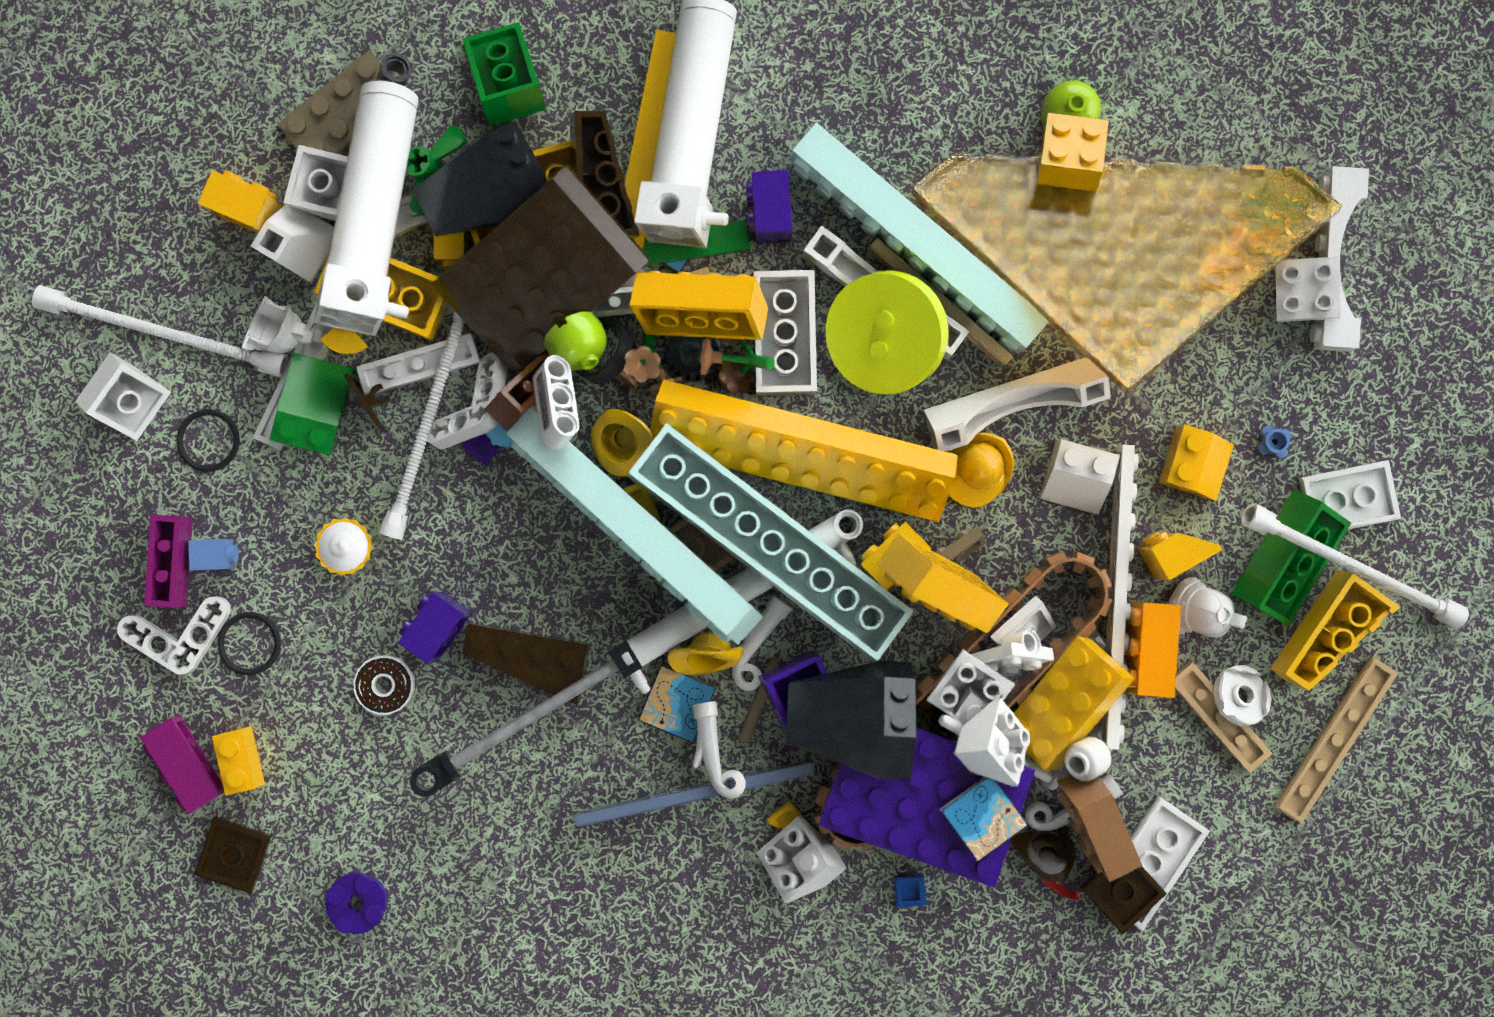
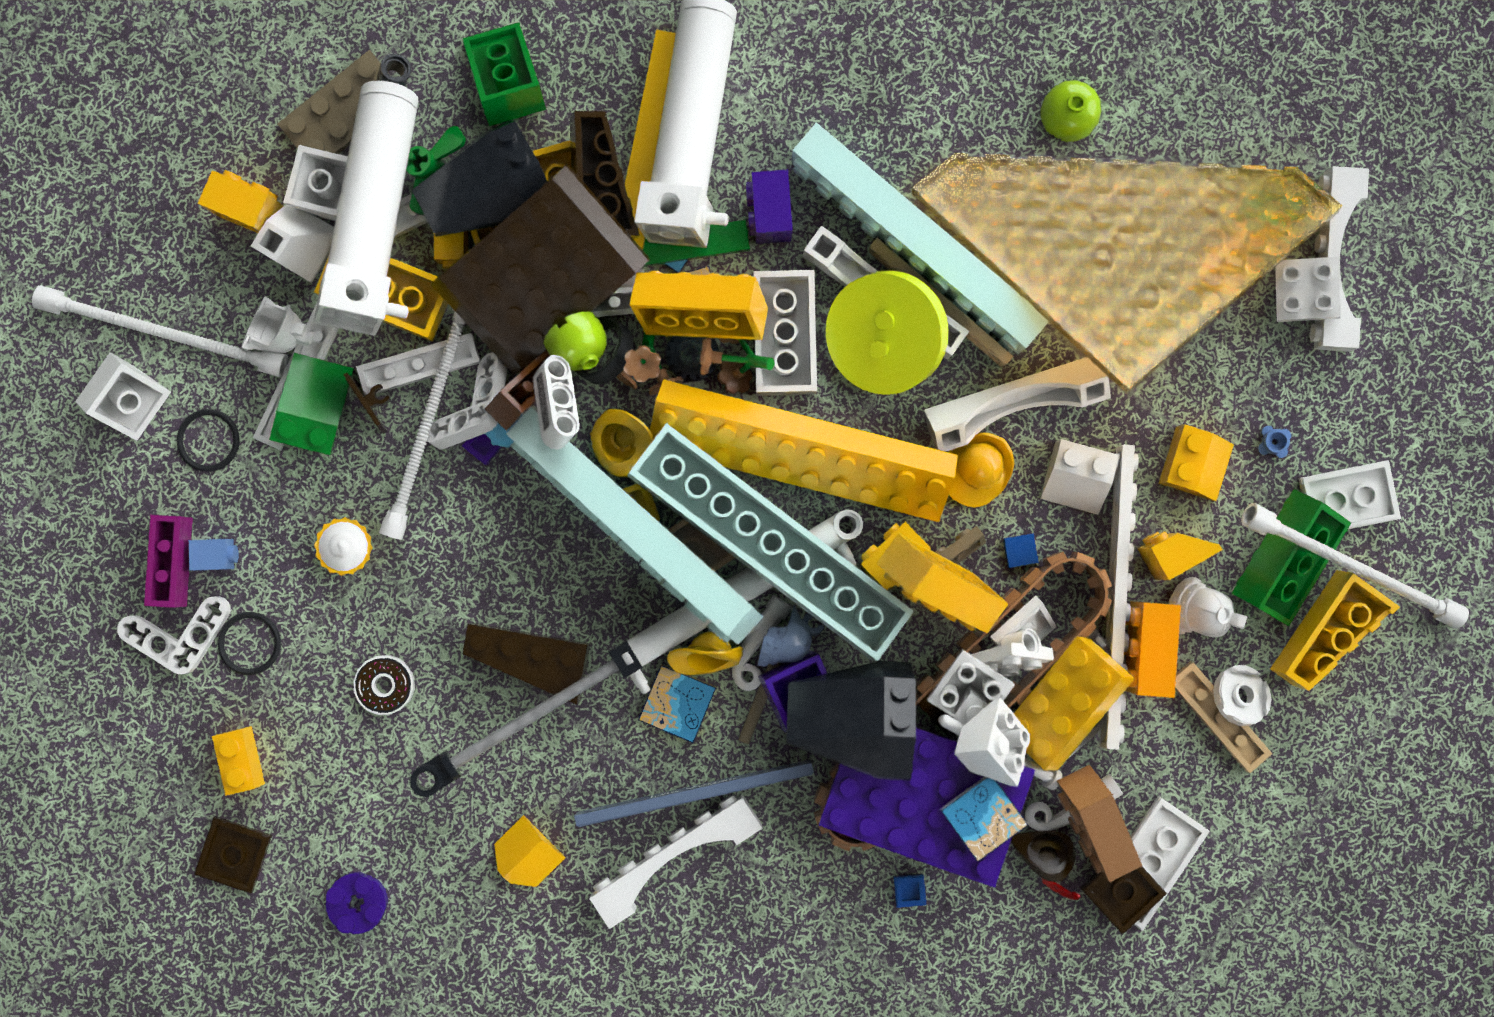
(182, 764): magenta brick -> none
(343, 341): yellow brick -> none
(434, 626): dark purple brick -> none
(526, 854): none -> yellow slope
(708, 748): white plant -> none
(732, 821): none -> white arch
(784, 815): yellow tile -> none
(789, 642): none -> sand blue helmet
(800, 860): white slope -> none
(1020, 550): none -> blue tile
(1072, 152): yellow brick -> none
(1087, 759): white head -> none
(1335, 739): tan tile -> none

